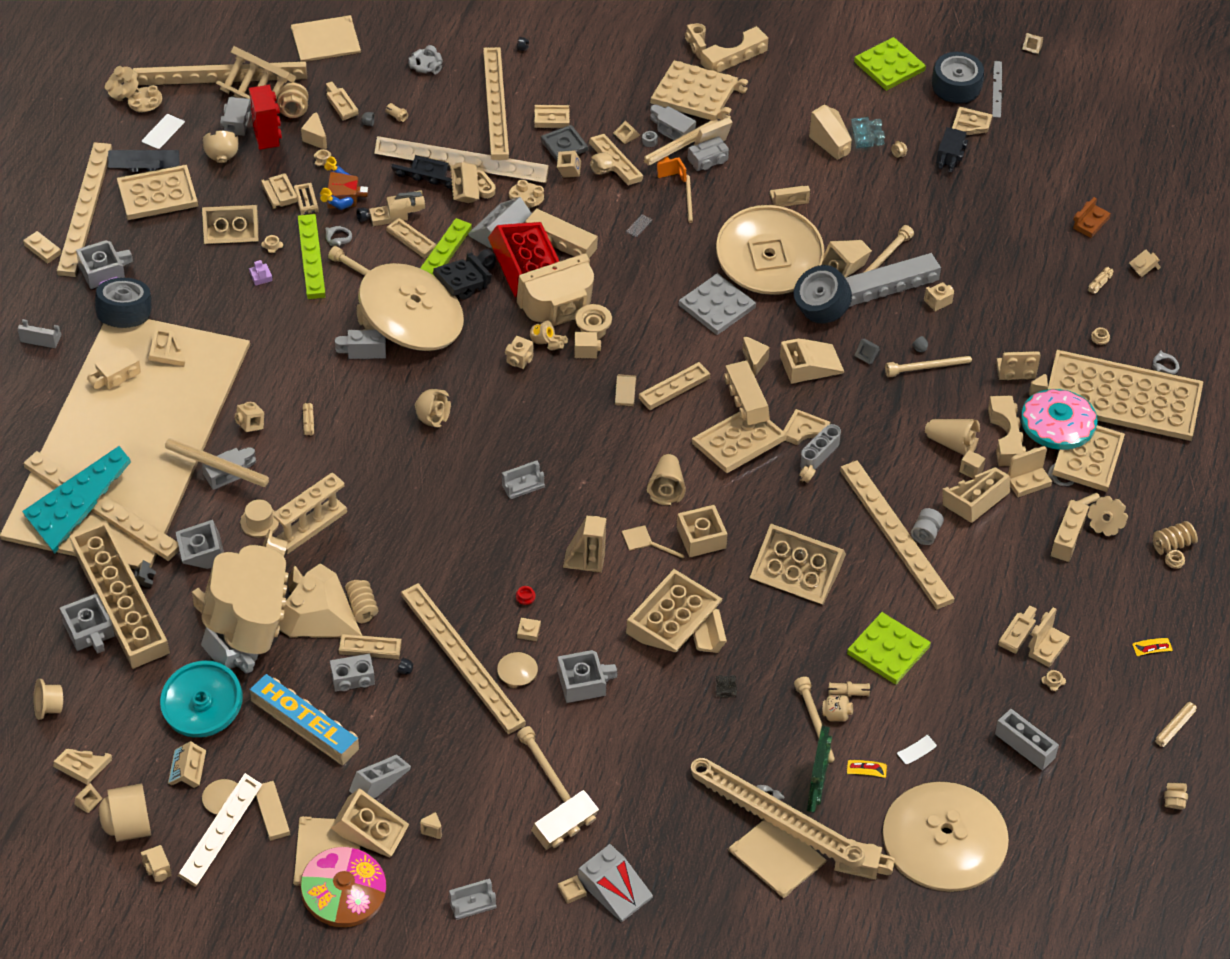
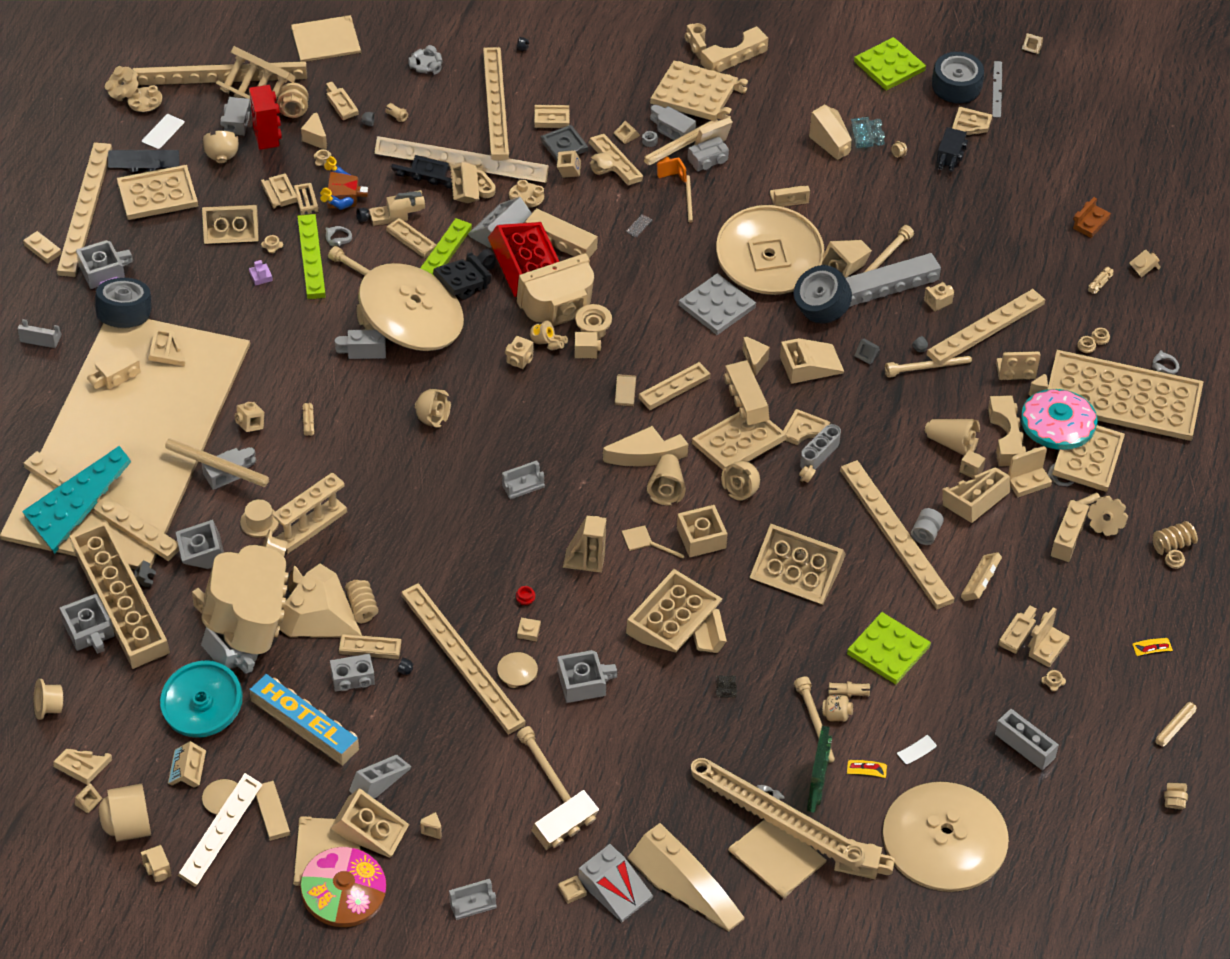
(644, 449): none -> tan slope
(678, 872): none -> tan wedge
(740, 479): none -> tan cylinder
(981, 576): none -> tan plate
(985, 327): none -> tan plate
(1086, 344): none -> tan plate

